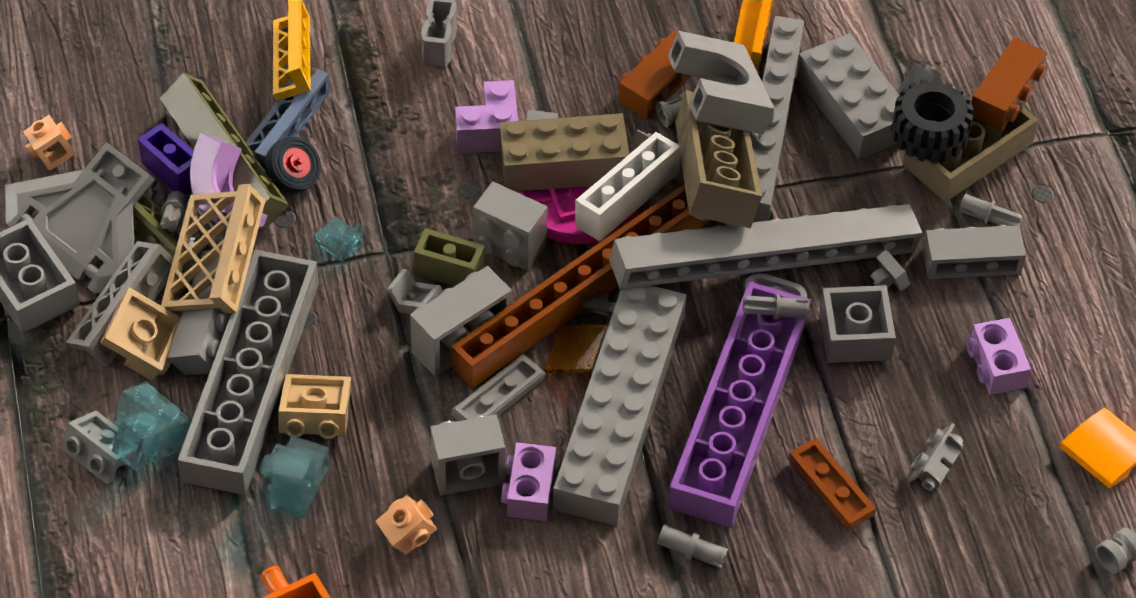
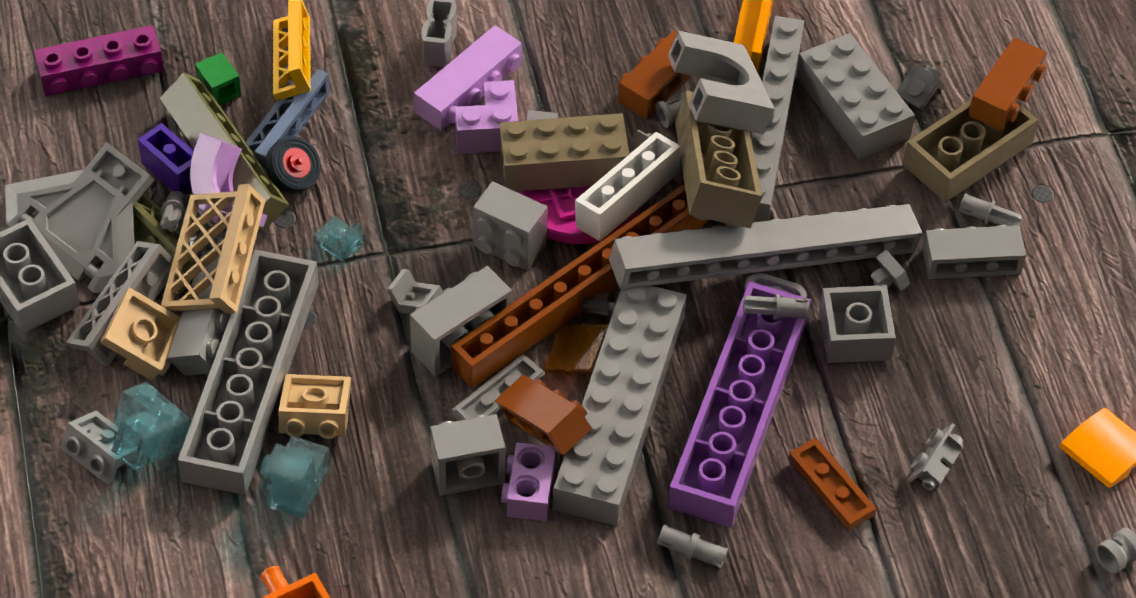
(48, 142): light nougat brick -> none
(101, 64): none -> magenta brick
(219, 78): none -> green brick
(407, 524): light nougat brick -> none
(447, 257): olive brick -> none
(464, 77): none -> lavender brick
(544, 413): none -> dark orange brick
(928, 138): black tyre -> none
(996, 348): lavender brick -> none

